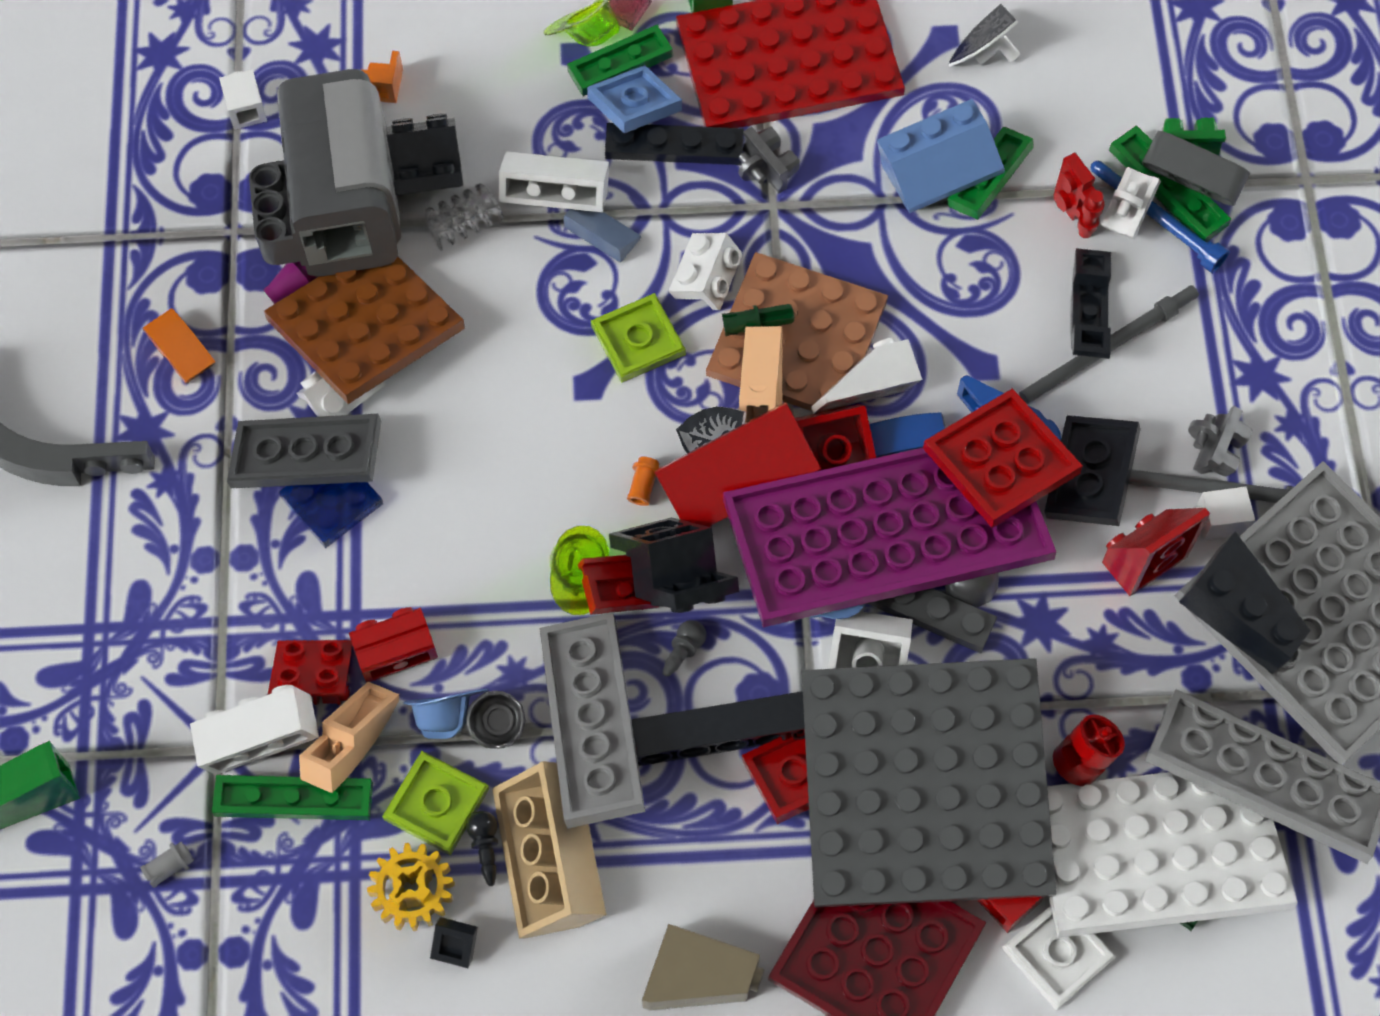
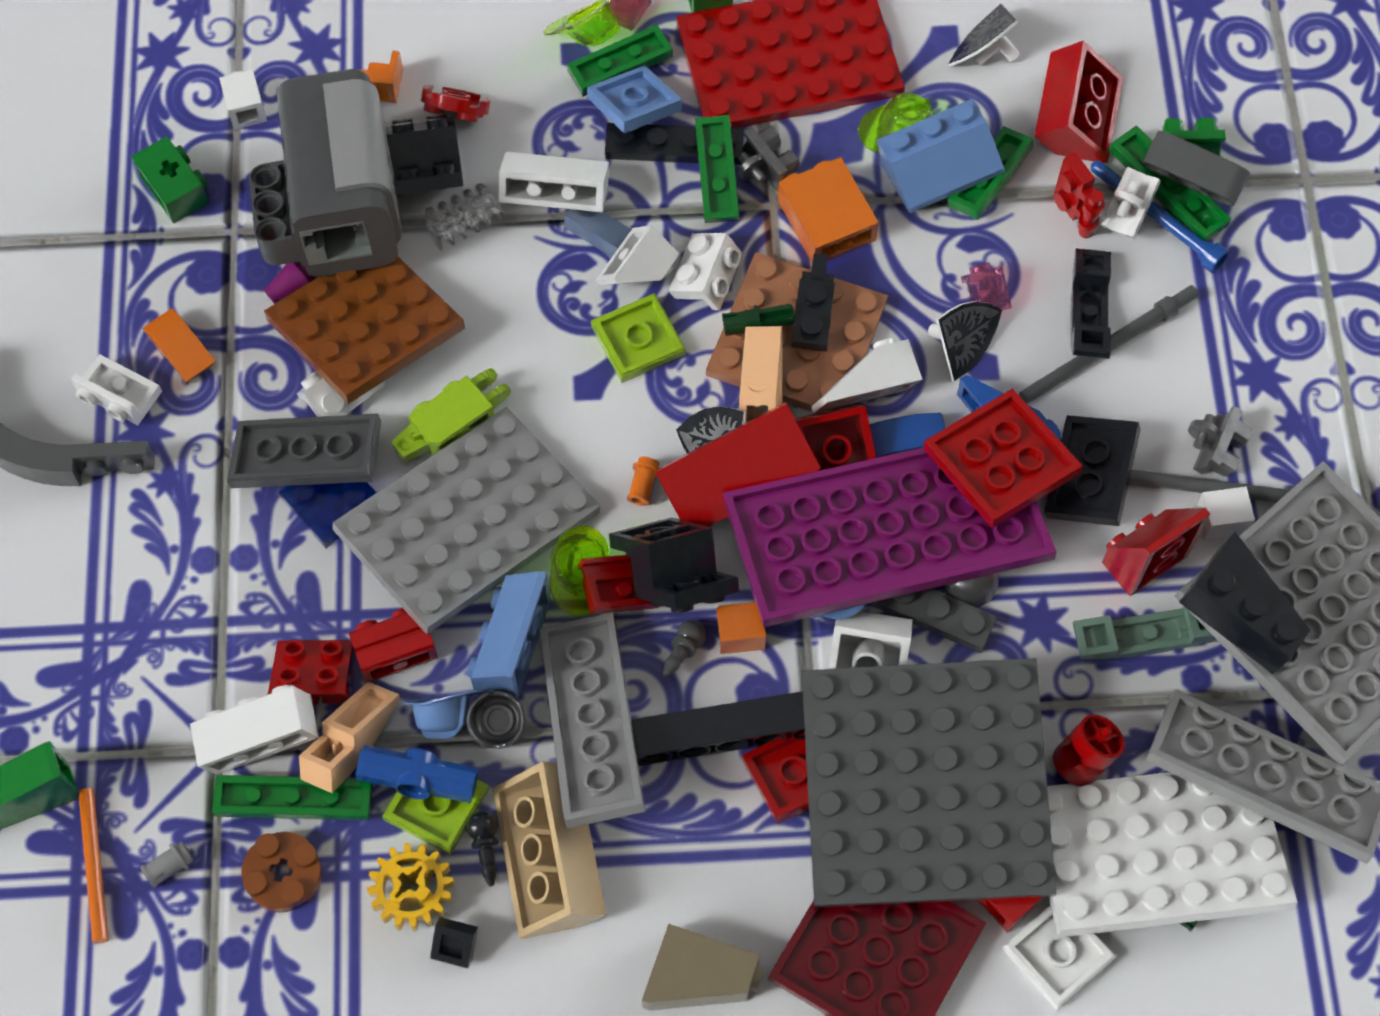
(93, 866): none -> orange bar
(117, 390): none -> white bracket
(171, 179): none -> green brick
(293, 890): none -> dark orange plate
(417, 773): none -> blue piece
(449, 415): none -> lime hinge
(455, 100): none -> red plate
(465, 519): none -> light grey plate
(511, 633): none -> medium blue slope
(639, 259): none -> white slope
(717, 169): none -> green plate
(740, 628): none -> orange panel
(814, 307): none -> black hinge
(827, 209): none -> orange brick
(897, 114): none -> clear neon green piece
(965, 334): none -> shield
(988, 286): none -> clear pink bracket
(1079, 103): none -> red slope
(1139, 634): none -> sand green slope

